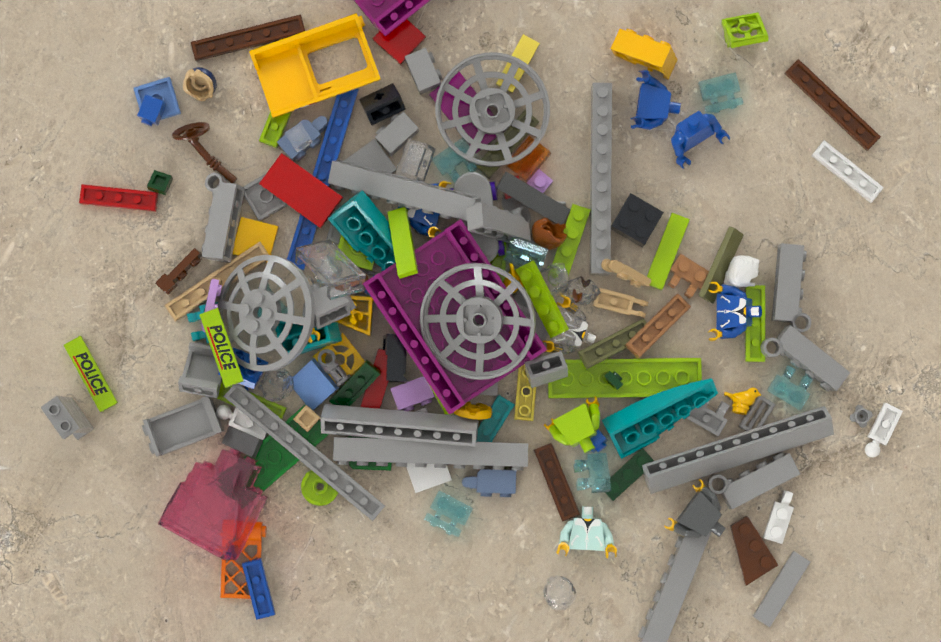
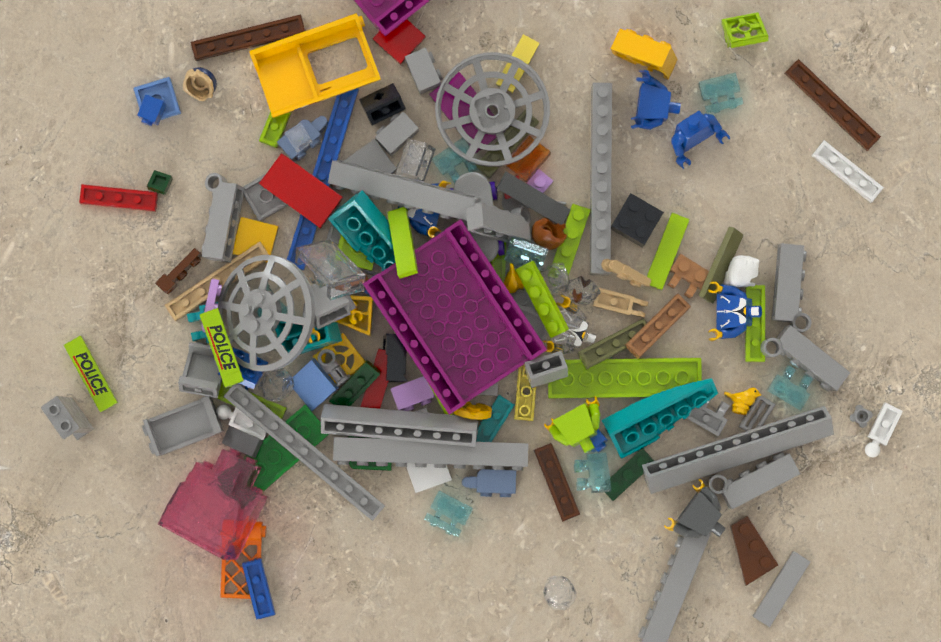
(192, 134): reddish brown dish -> none
(307, 418): tan tile -> none
(316, 496): lime plate -> none
(469, 328): light grey dish -> none
(586, 534): light aqua torso -> none
(613, 379): dark green plate -> none
(779, 519): white plate -> none

